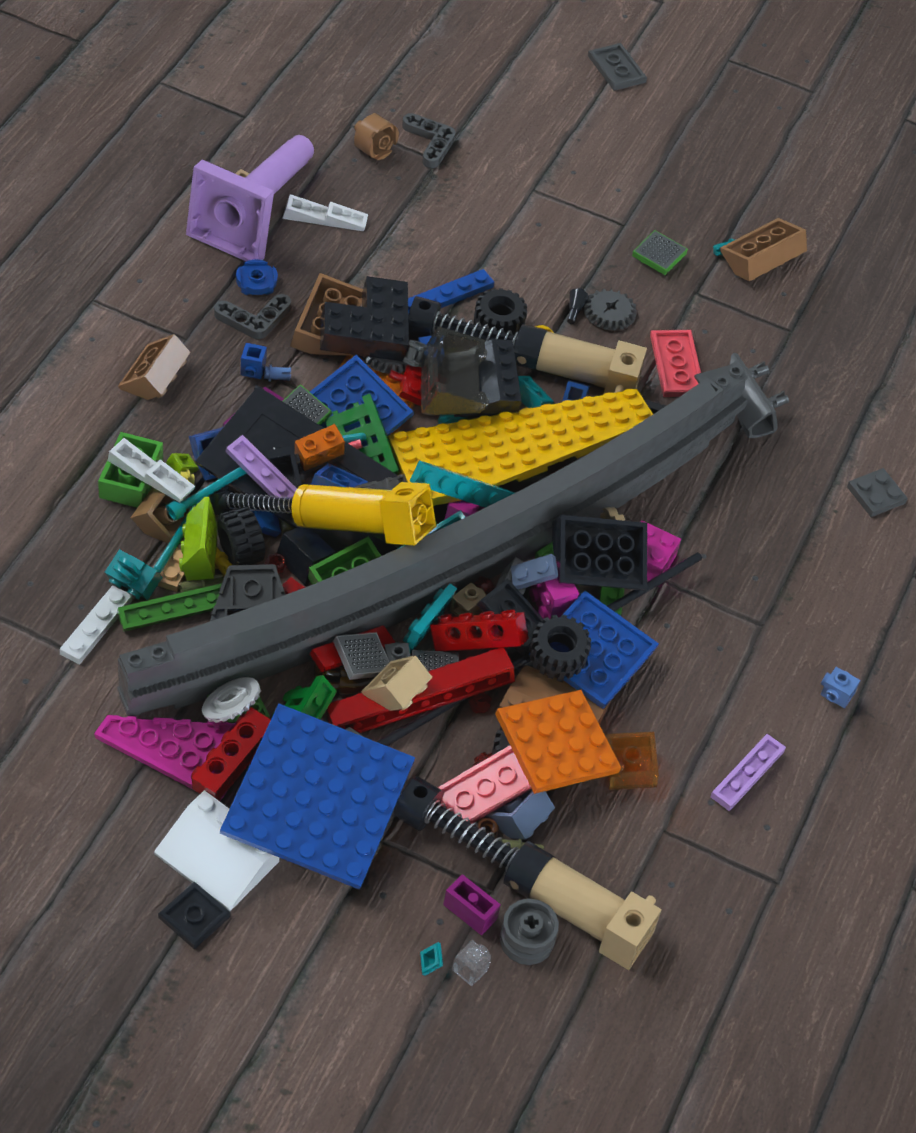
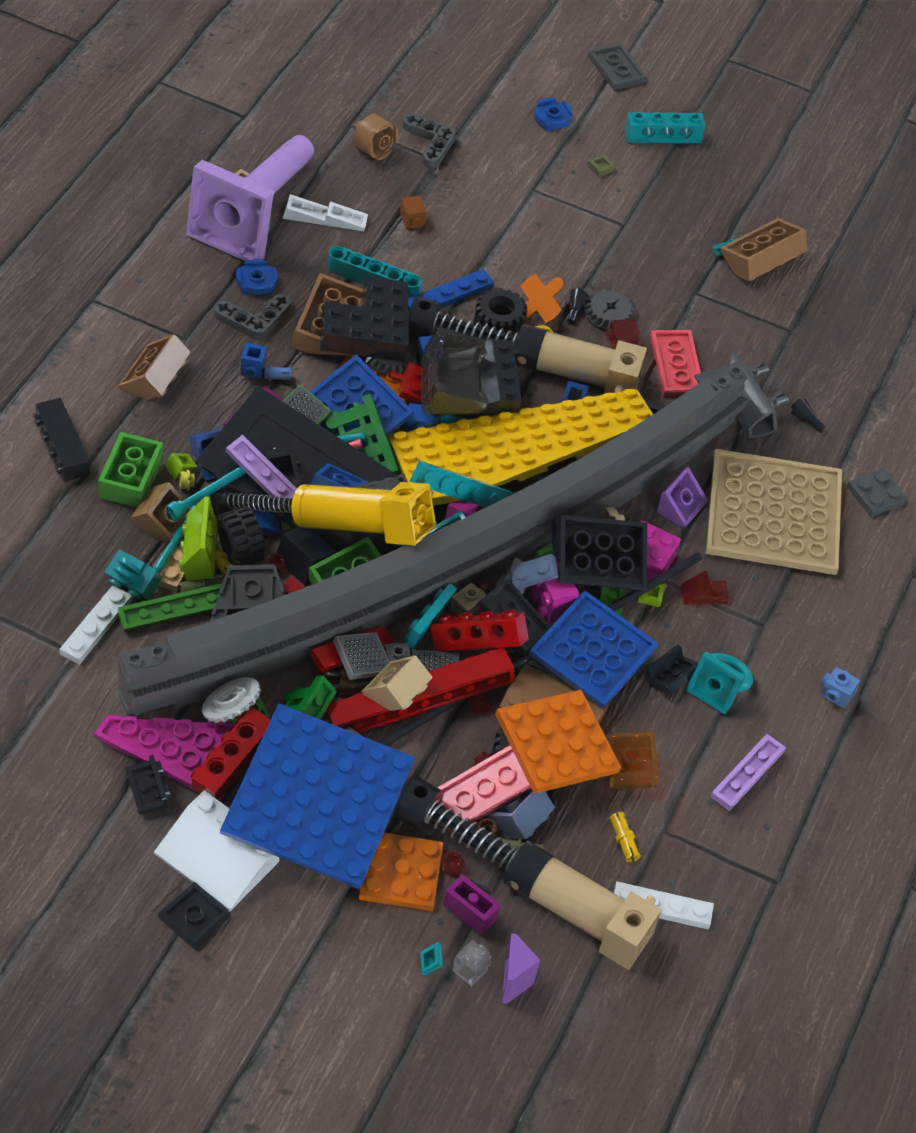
(62, 440): none -> black brick
(147, 785): none -> black bracket
(153, 473): white slope -> none
(319, 447): orange brick -> none
(358, 267): none -> teal beam
(403, 872): none -> orange plate
(413, 212): none -> dark orange brick
(415, 353): dark grey bush -> none
(419, 419): none -> blue brick
(455, 858): none -> clear red plate
(520, 969): none -> medium lavender slope
(529, 931): dark grey wheel -> none
(531, 394): teal slope -> none
(542, 297): none -> orange piece
(560, 115): none -> blue plate
(565, 632): black tyre -> none
(601, 165): none -> olive tile
(622, 330): none -> clear red slope
(625, 837): none -> yellow pin
(653, 597): none -> lime plate
(659, 252): tile -> none
(664, 127): none -> teal brick
(671, 671): none -> black bracket
(673, 907): none -> white plate
(682, 498): none -> medium lavender slope
(702, 591): none -> clear red slope
(718, 682): none -> teal tile
(774, 511): none -> tan plate
(804, 411): none -> black cone

